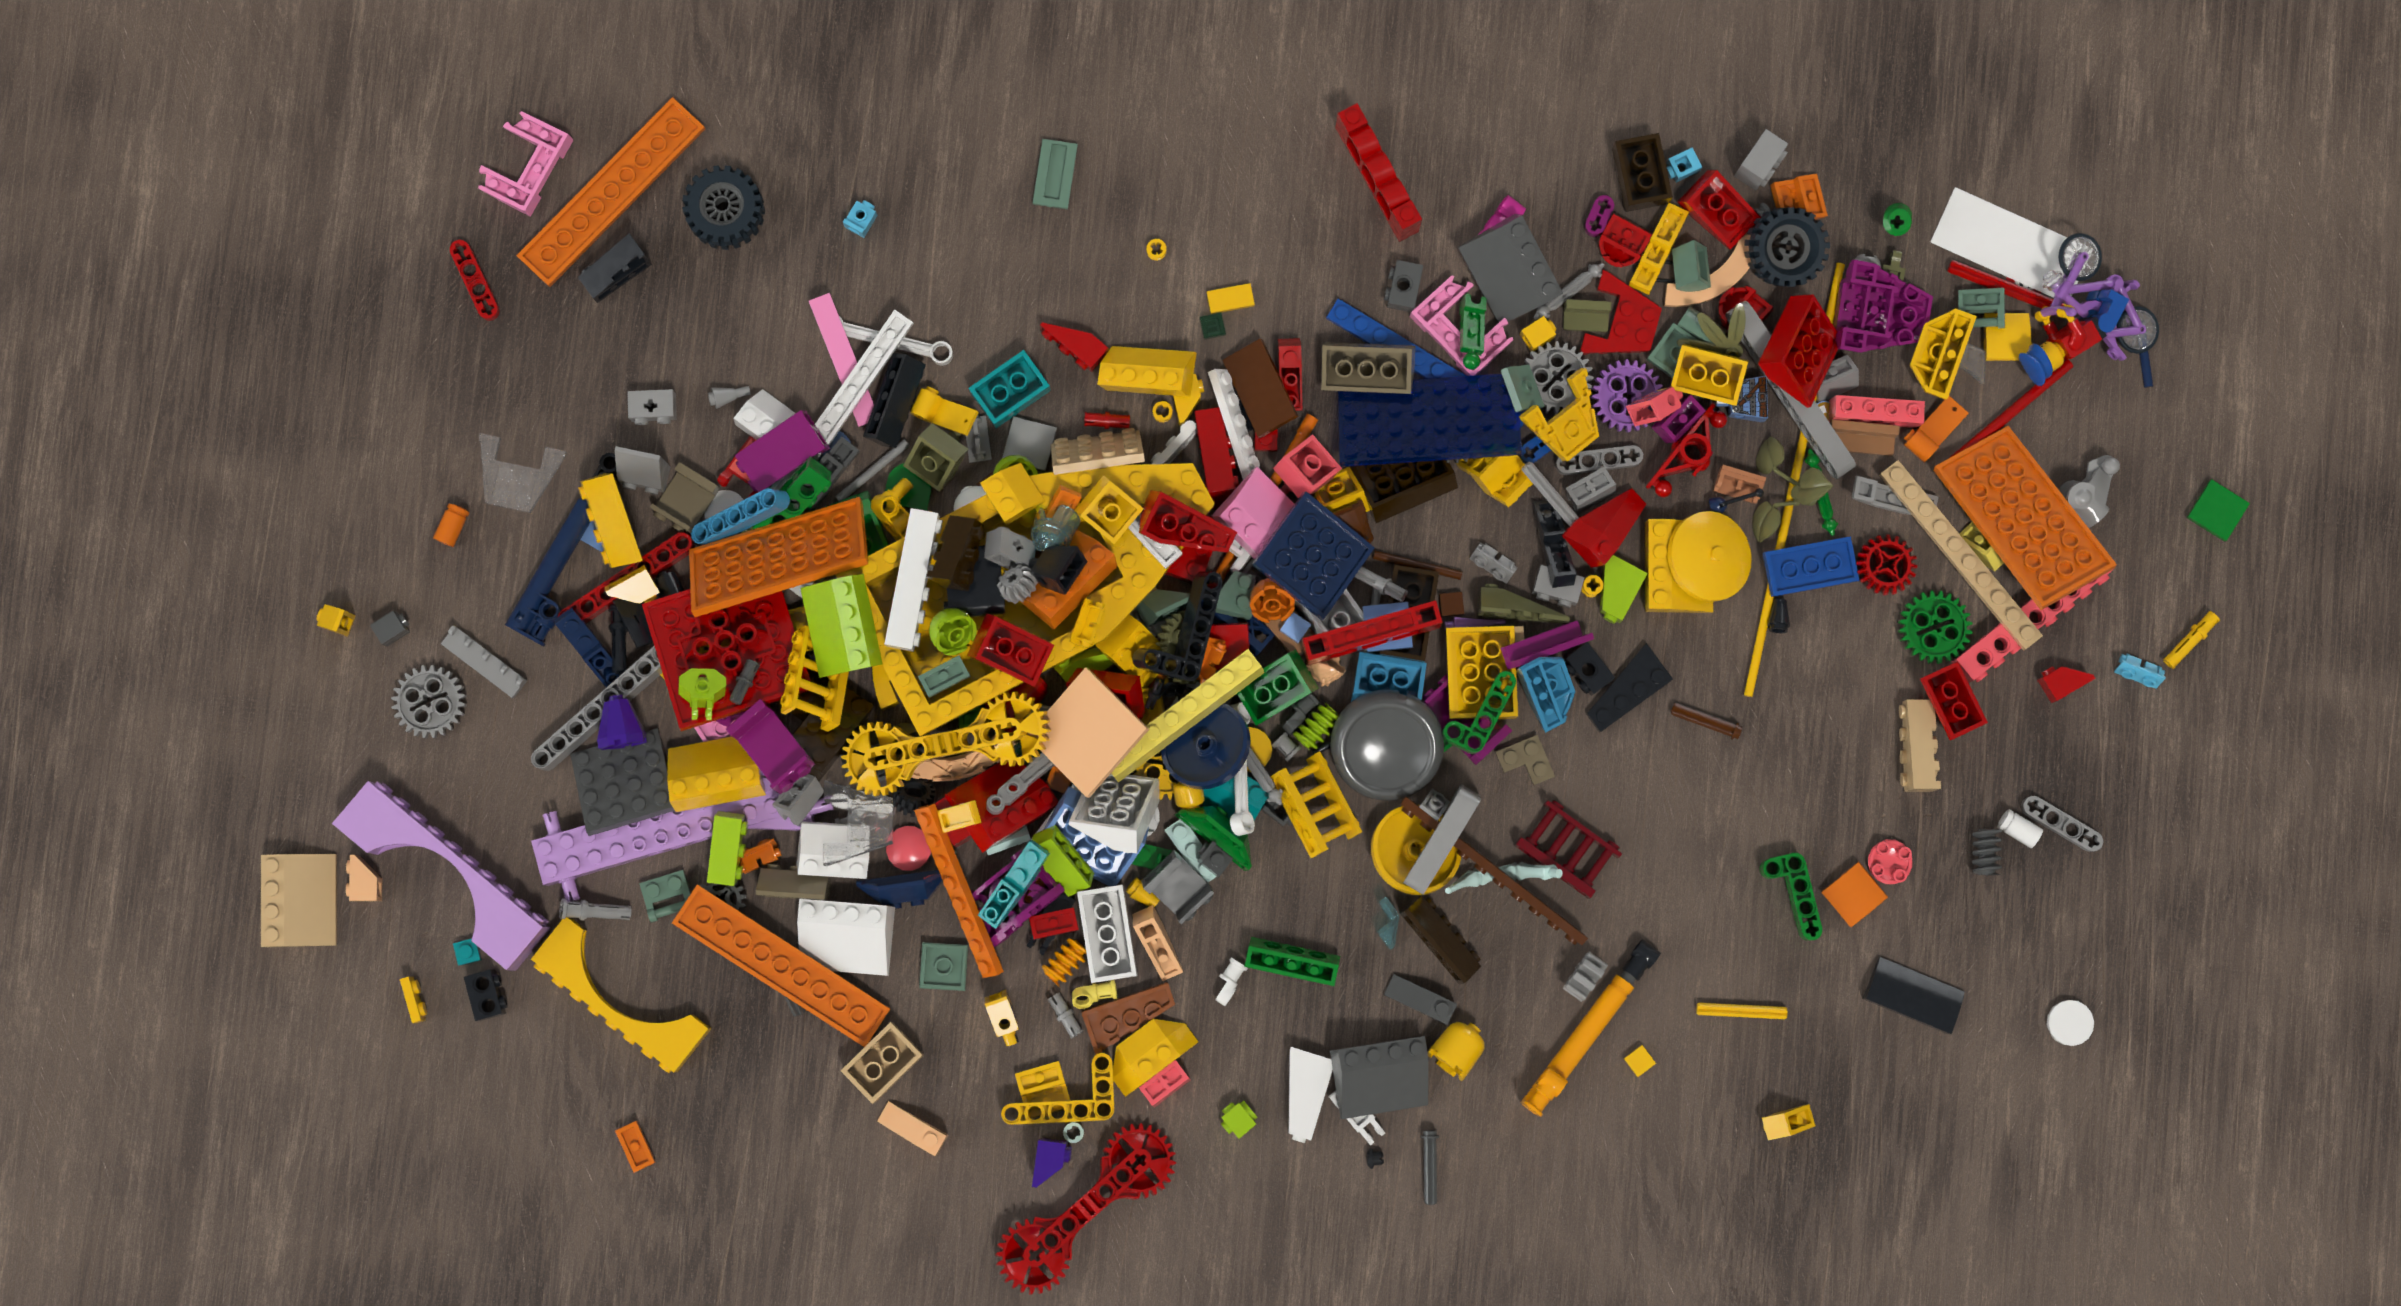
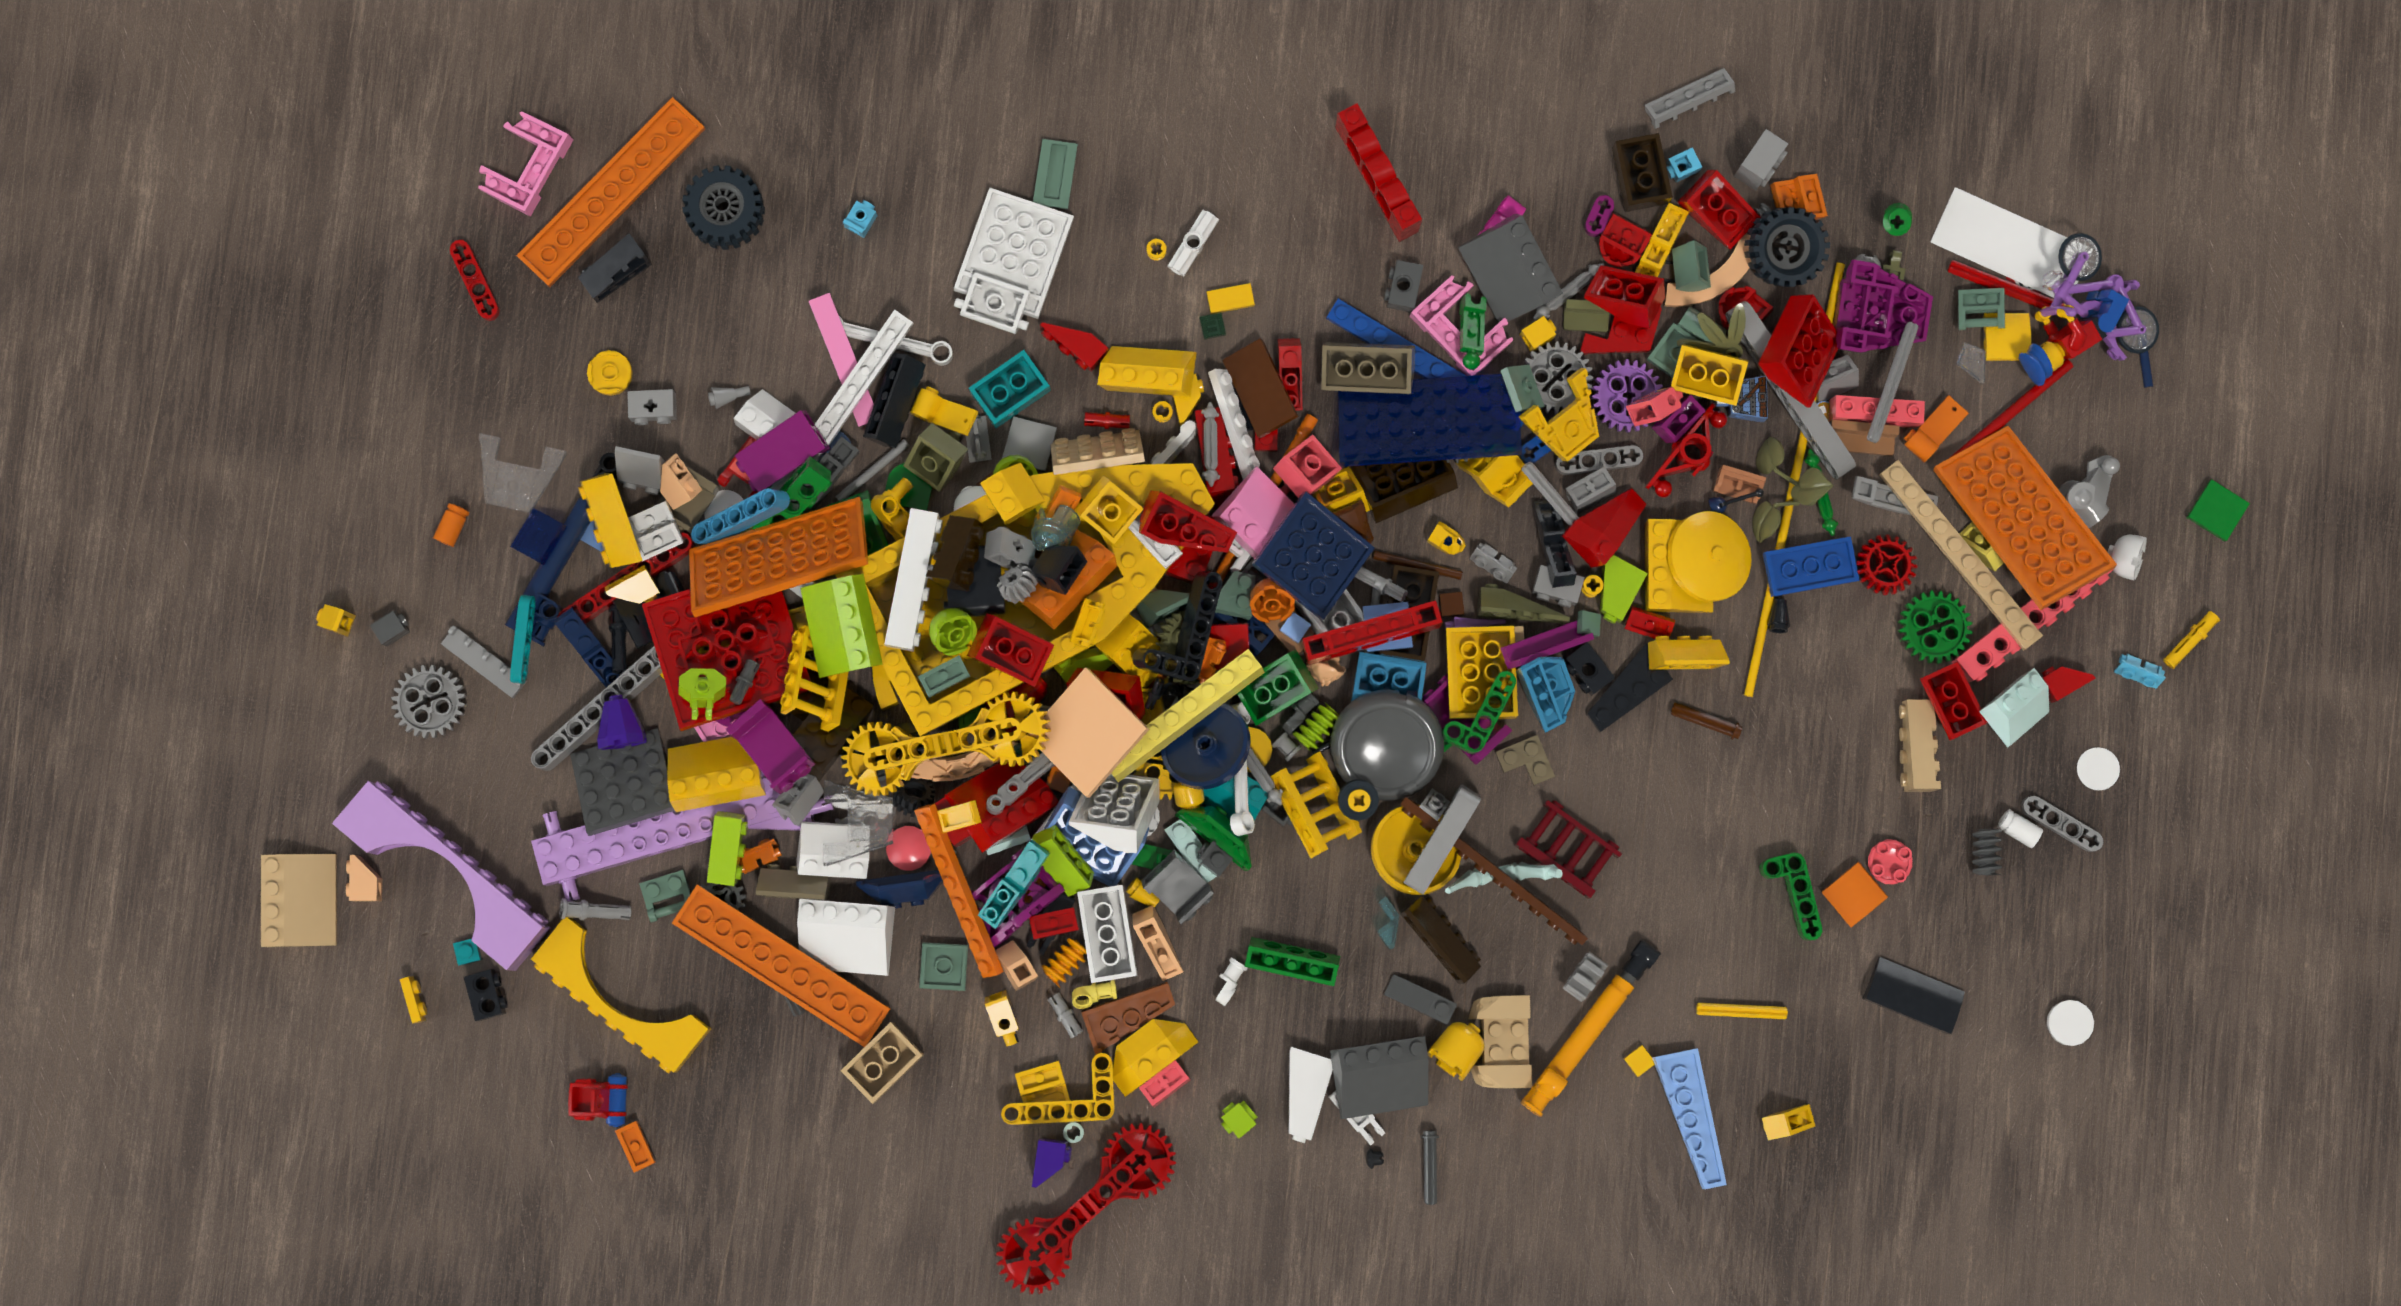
(522, 639): none -> teal beam
(538, 536): none -> clear blue tile
(602, 1100): none -> red piece
(609, 373): none -> yellow tile
(655, 530): none -> white slope
(677, 482): none -> light nougat slope
(912, 1128): light nougat slope -> none
(1011, 261): none -> white plate
(1016, 965): none -> light nougat slope
(1200, 231): none -> white piece
(1210, 444): none -> light grey wheel
(1352, 794): none -> black wheel
(1446, 539): none -> yellow rock
(1506, 1042): none -> tan piece
(1588, 623): none -> sand green tile
(1627, 295): none -> red slope
(1649, 623): none -> red plate
(1686, 653): none -> yellow slope
(1688, 1097): none -> light blue wing
(1689, 97): none -> light grey hinge
(1892, 382): none -> light grey axle
(1941, 351): yellow wedge -> none
(2018, 707): none -> light aqua slope
(2098, 768): none -> white sticker
(2128, 555): none -> white cylinder

